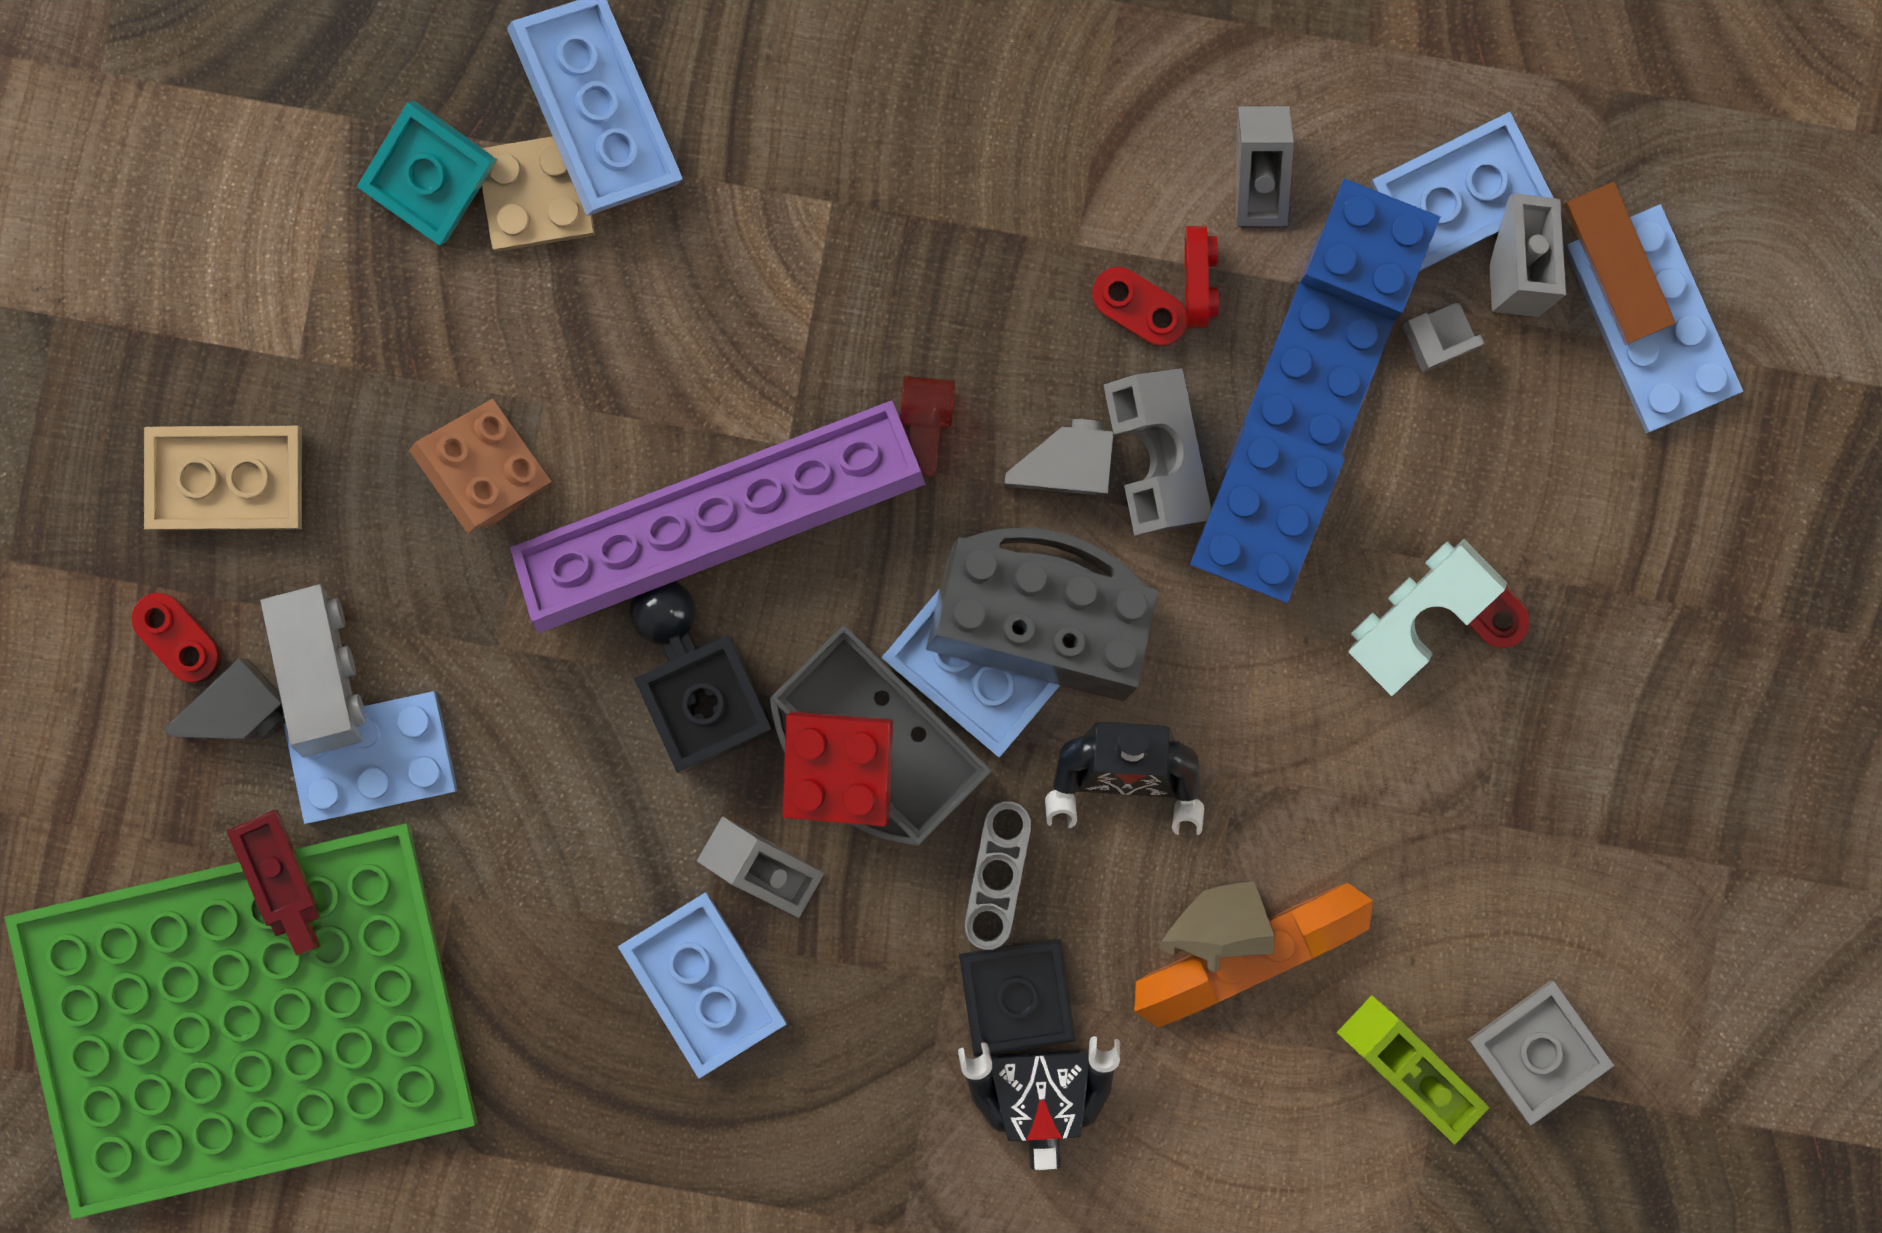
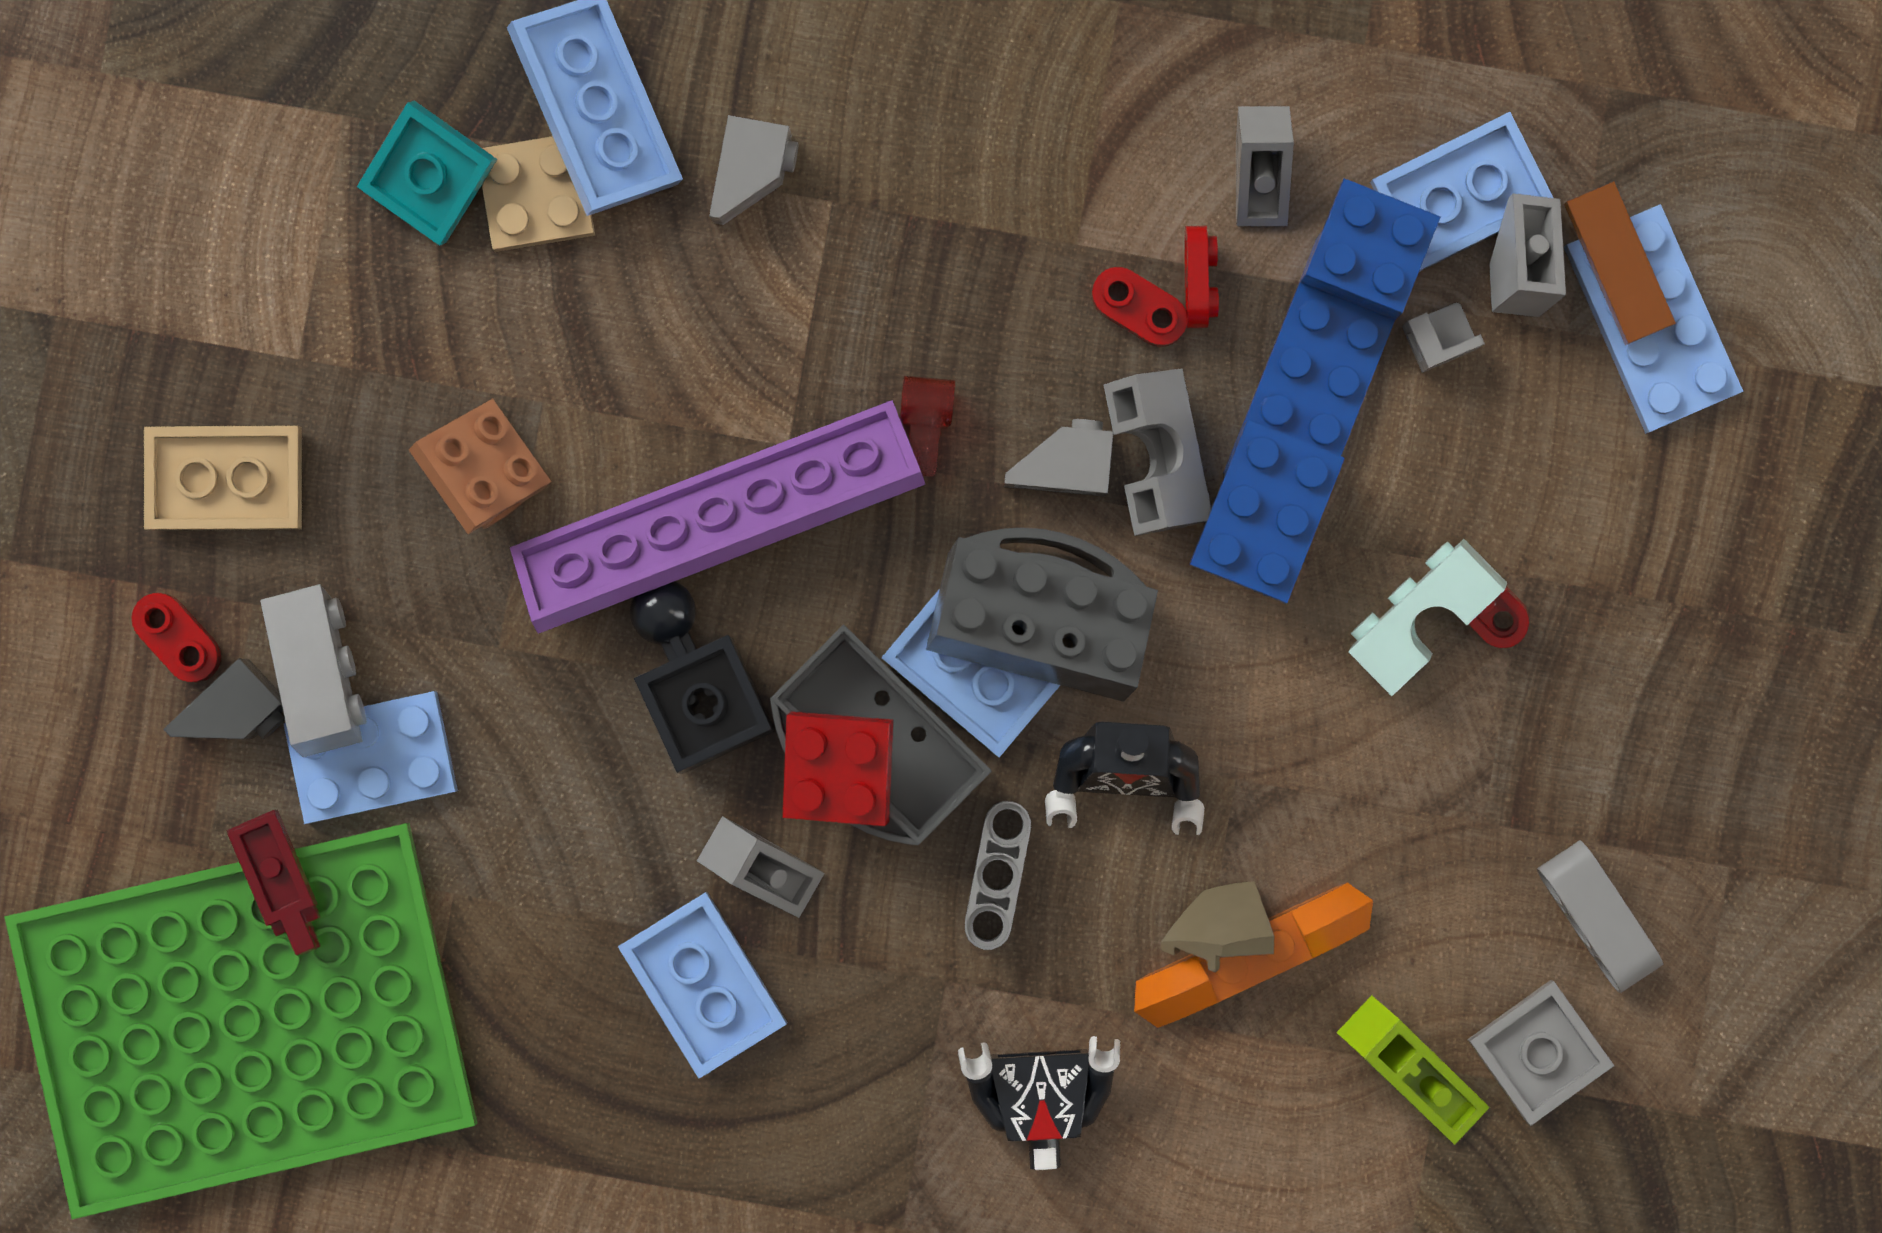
(750, 165): none -> light grey slope
(1017, 997): black tile -> none
(1600, 916): none -> light grey beam

